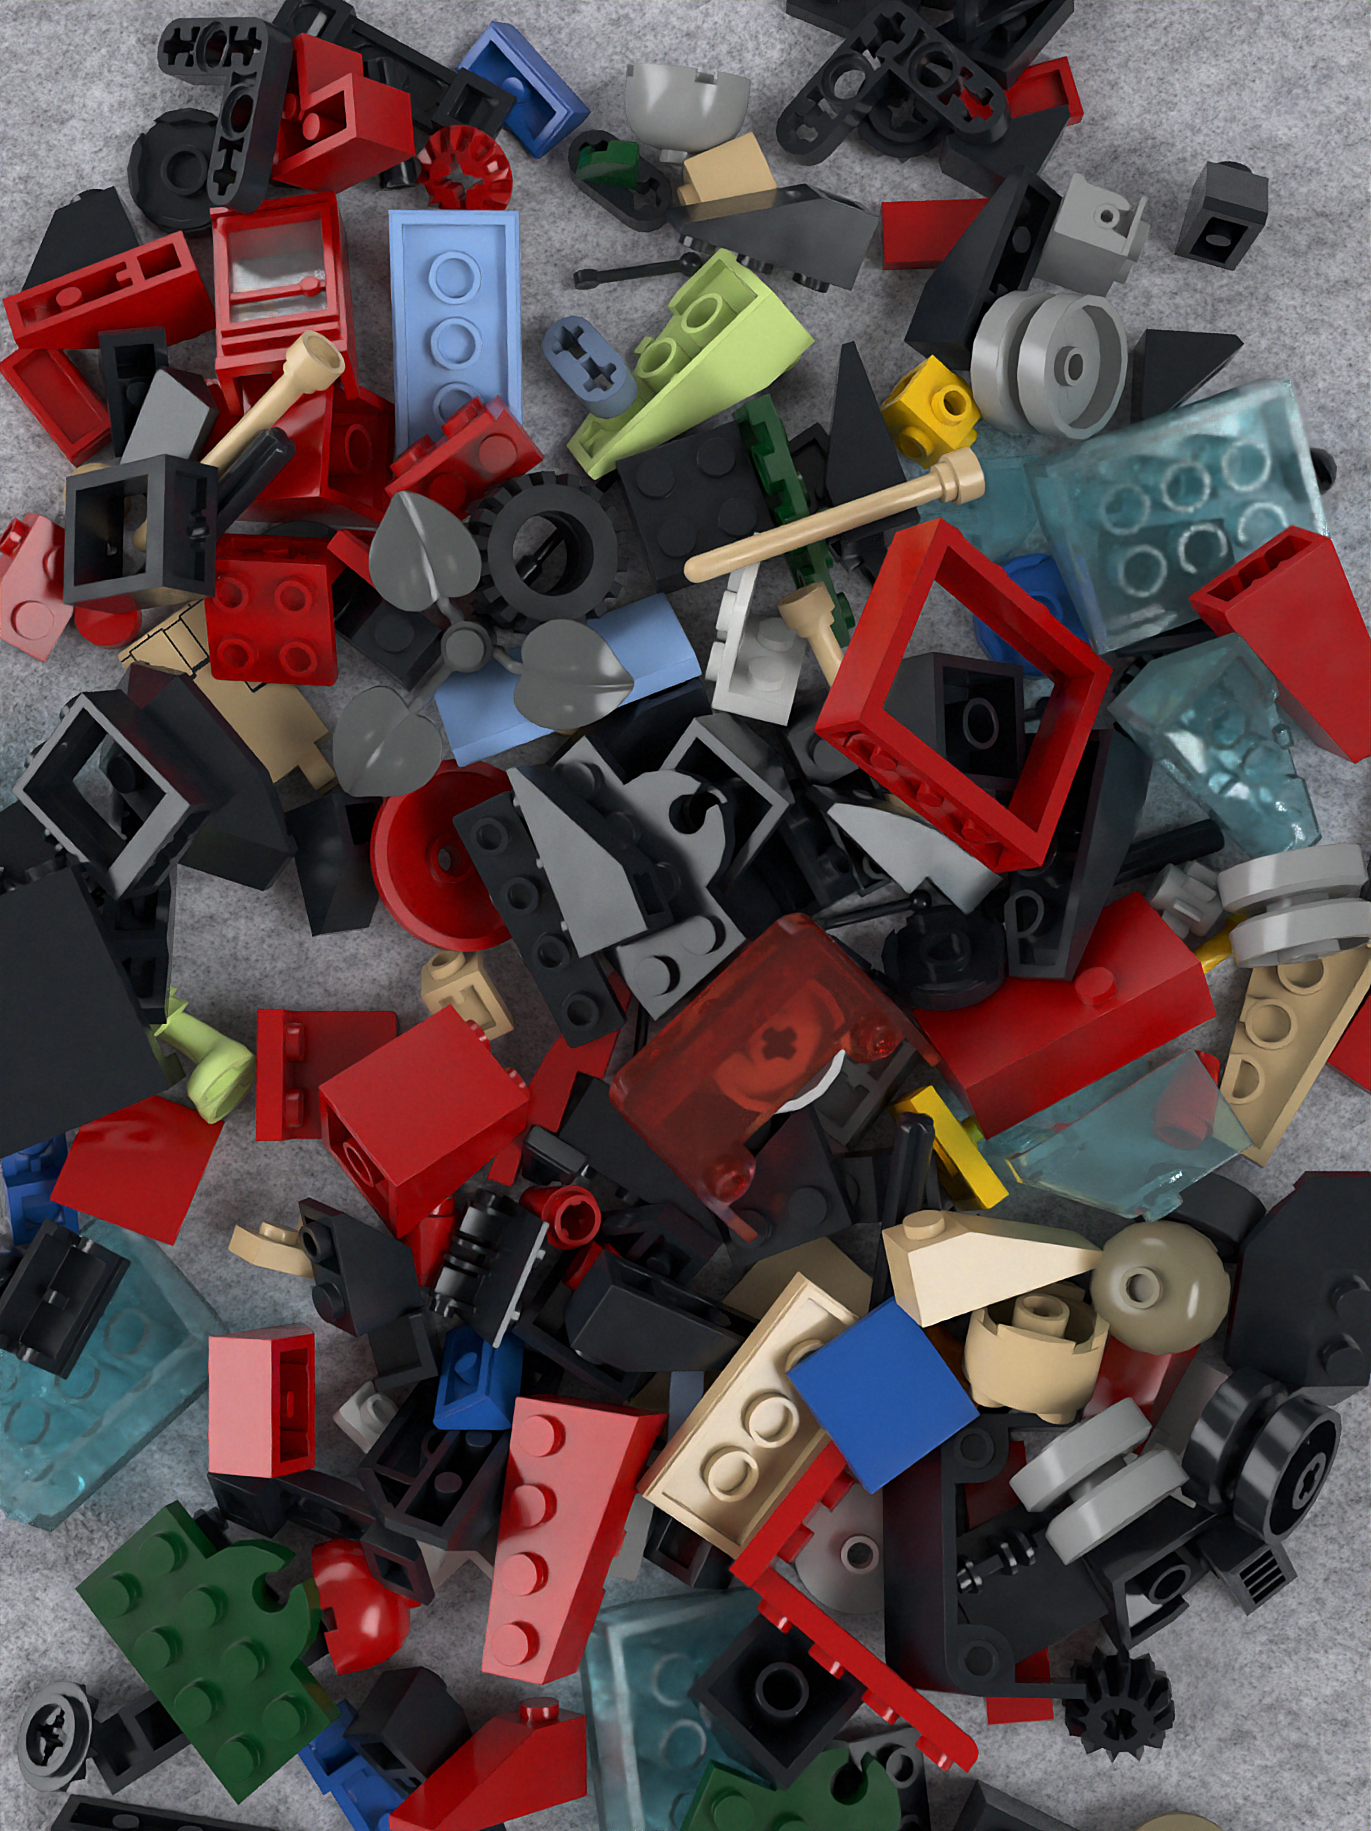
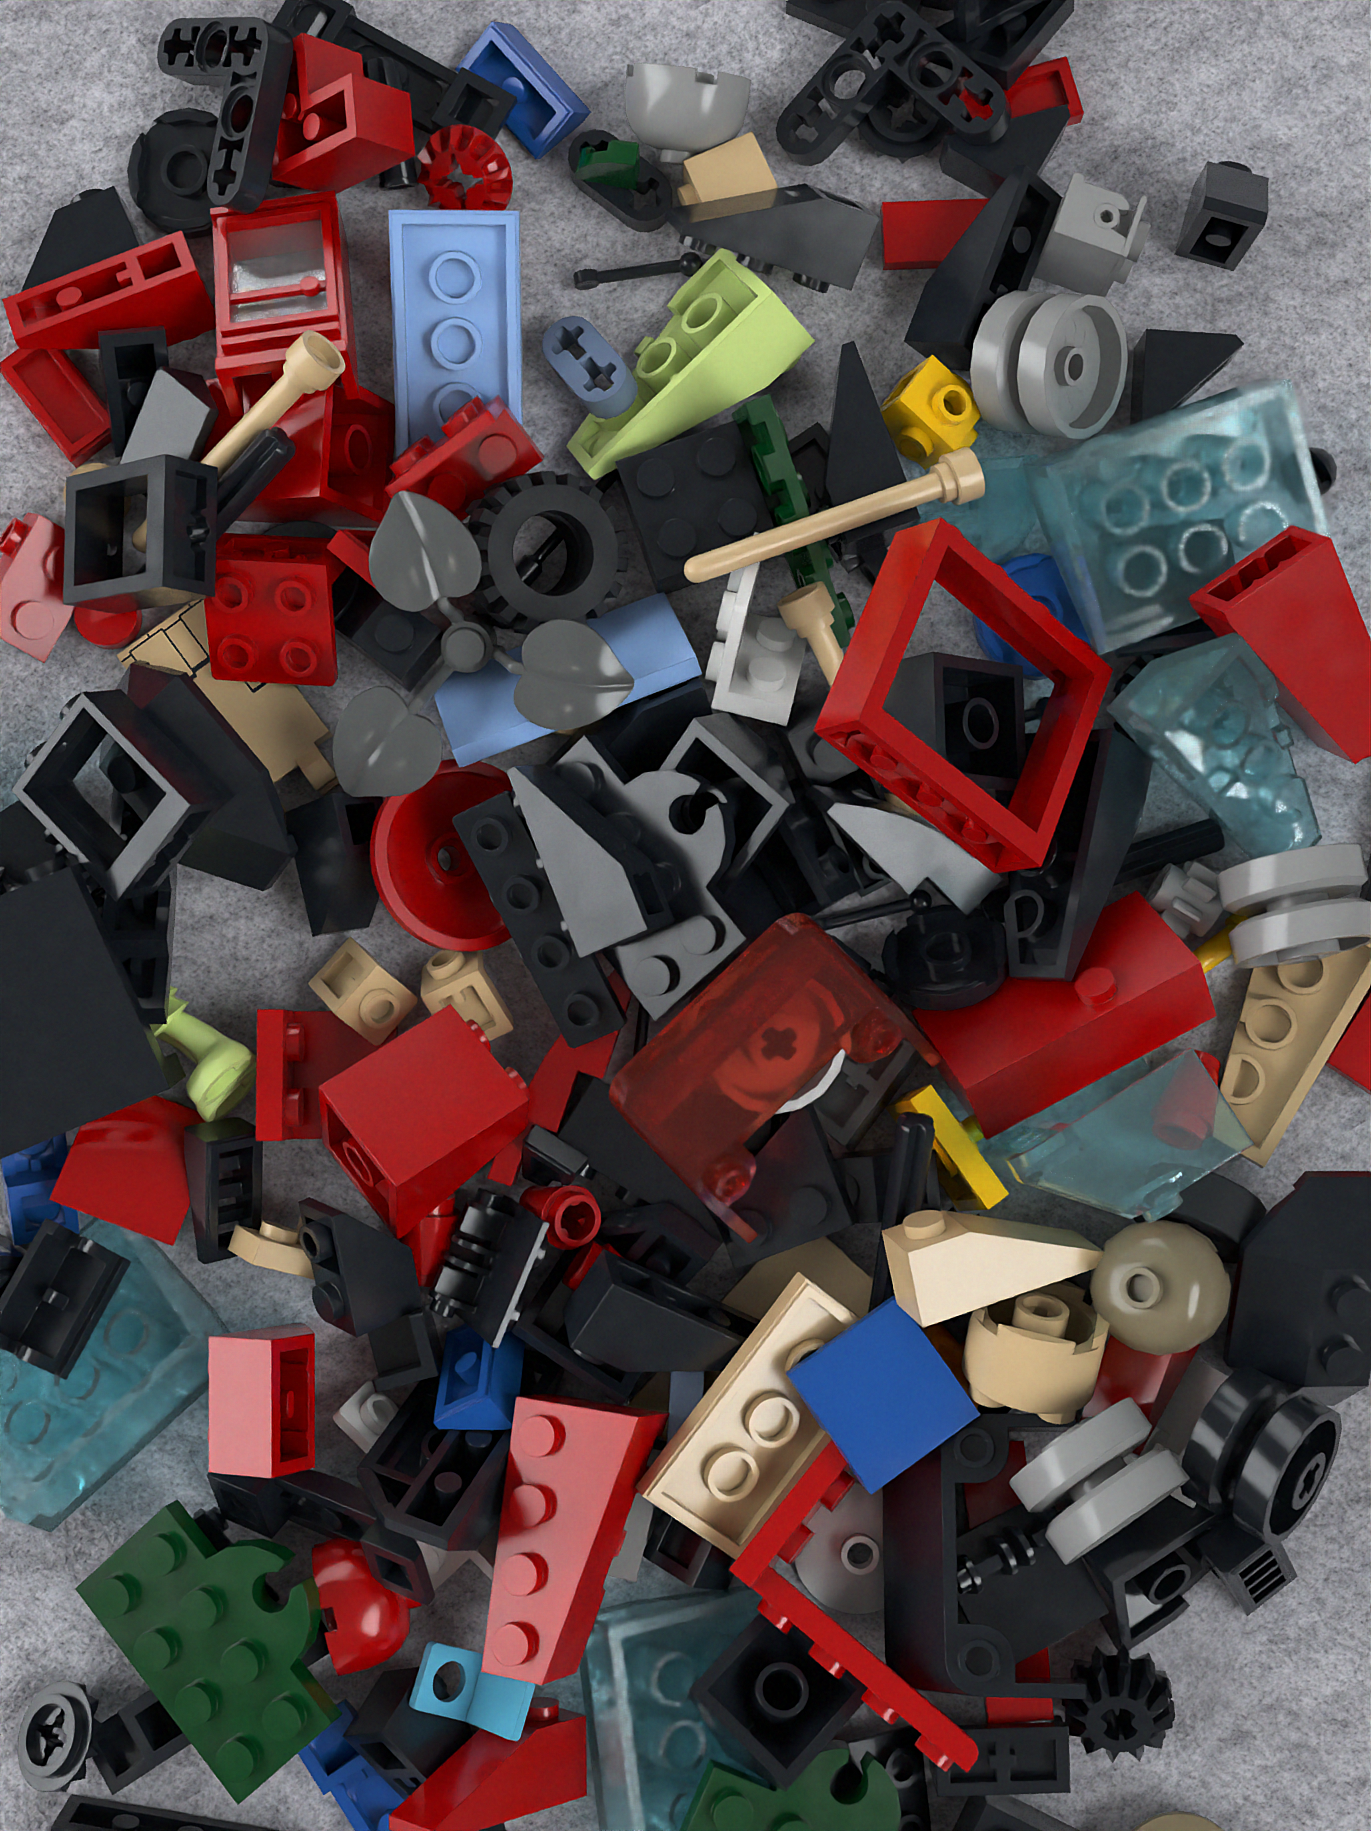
(216, 1149): none -> black slope
(362, 992): none -> tan bracket
(480, 1699): none -> medium azure bracket
(1011, 1761): none -> black hinge

